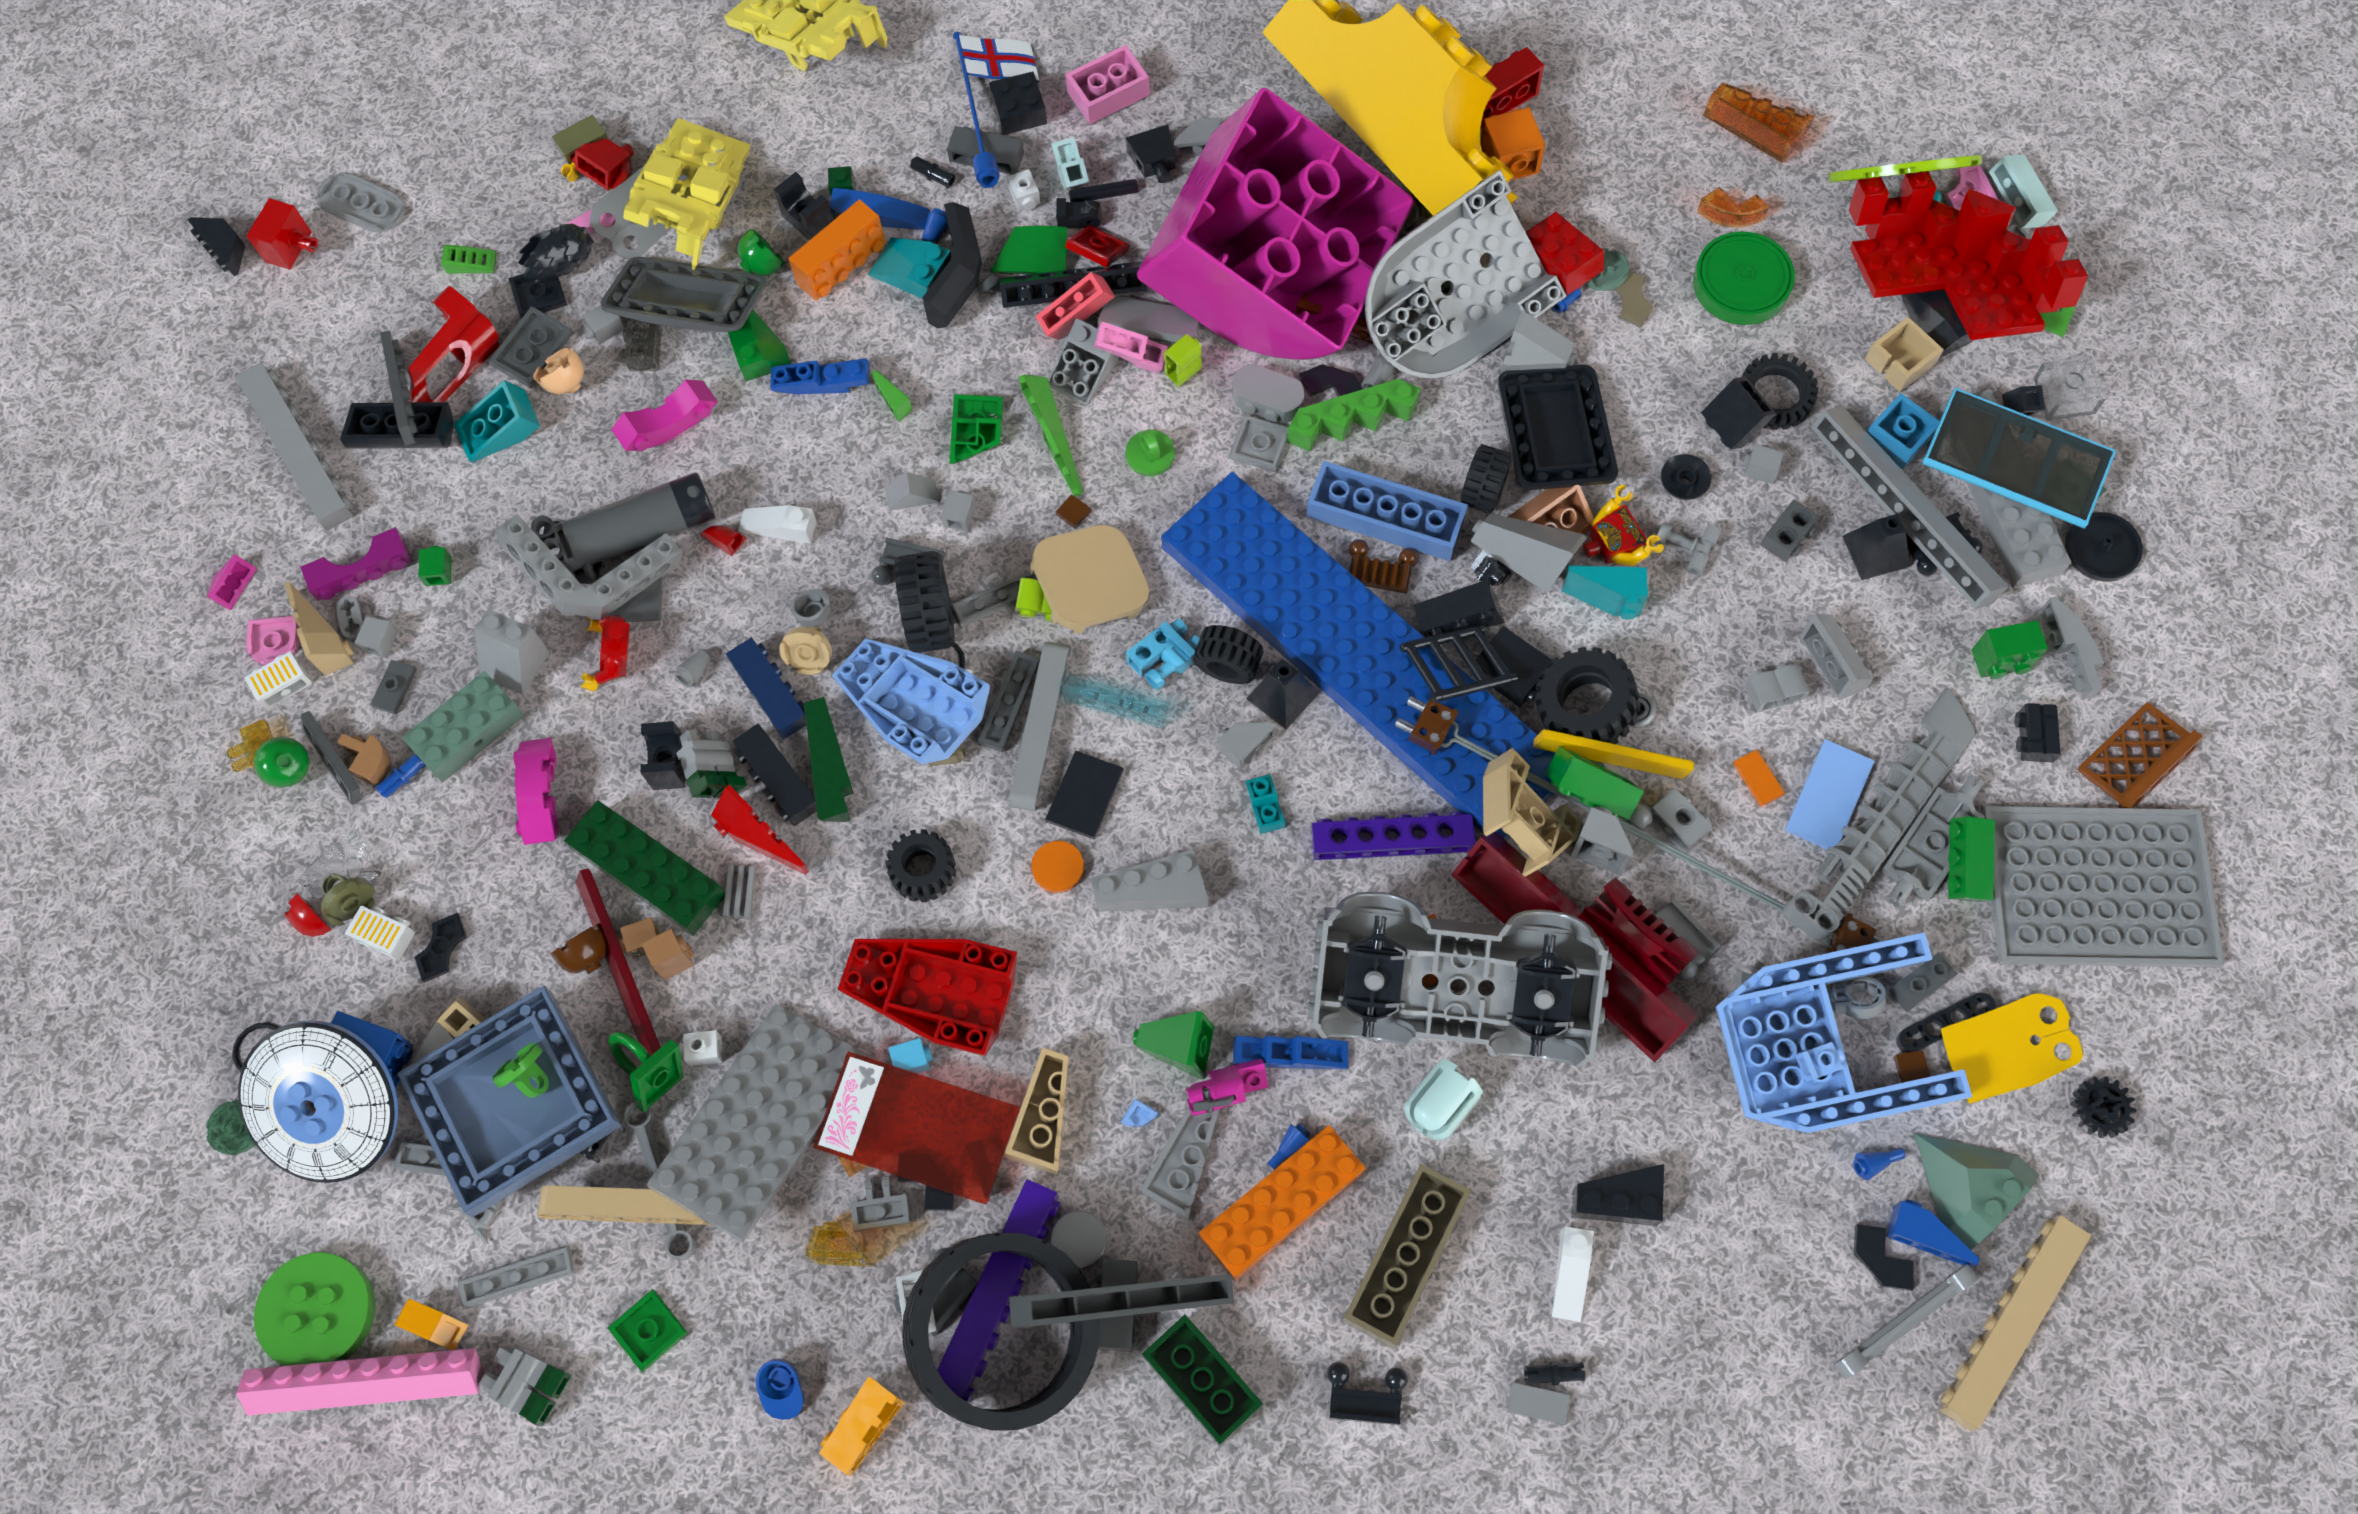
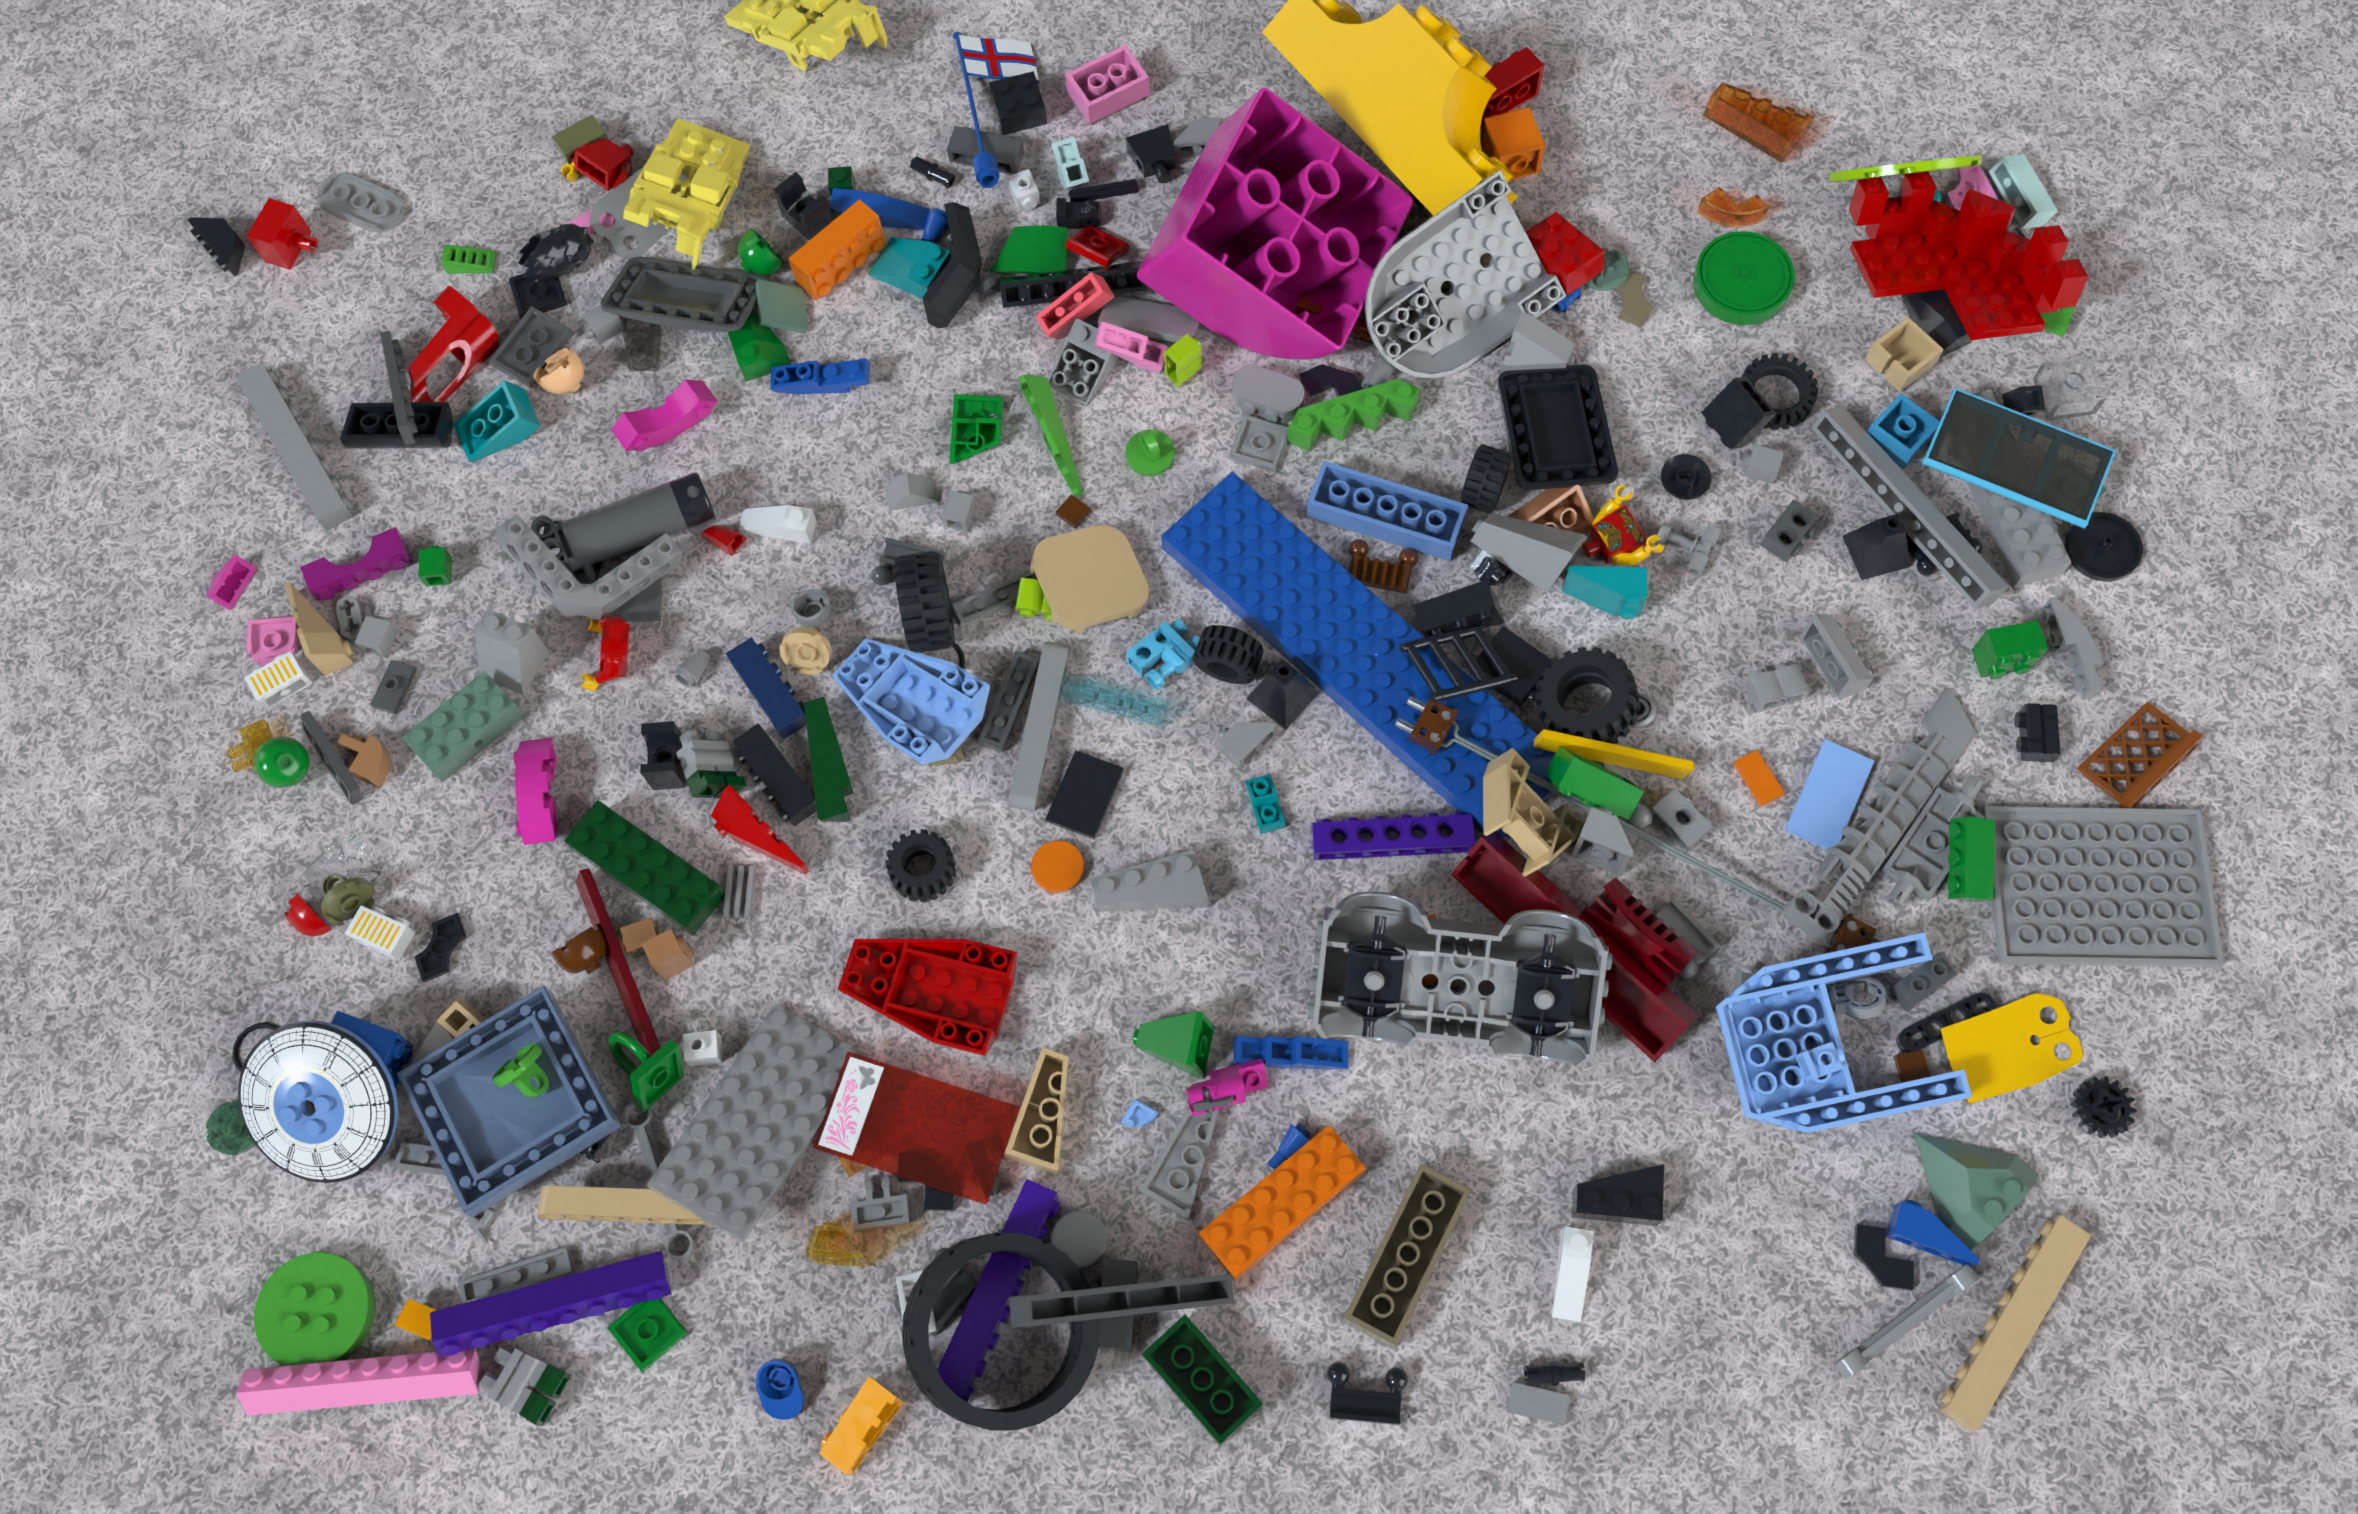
(400, 776): blue axle -> none
(549, 1304): none -> dark purple brick
(781, 306): none -> sand green tile
(894, 398): bright green slope -> none
(911, 1056): medium azure brick -> none
(1441, 1101): light aqua cylinder -> none
(1870, 1164): blue cone -> none

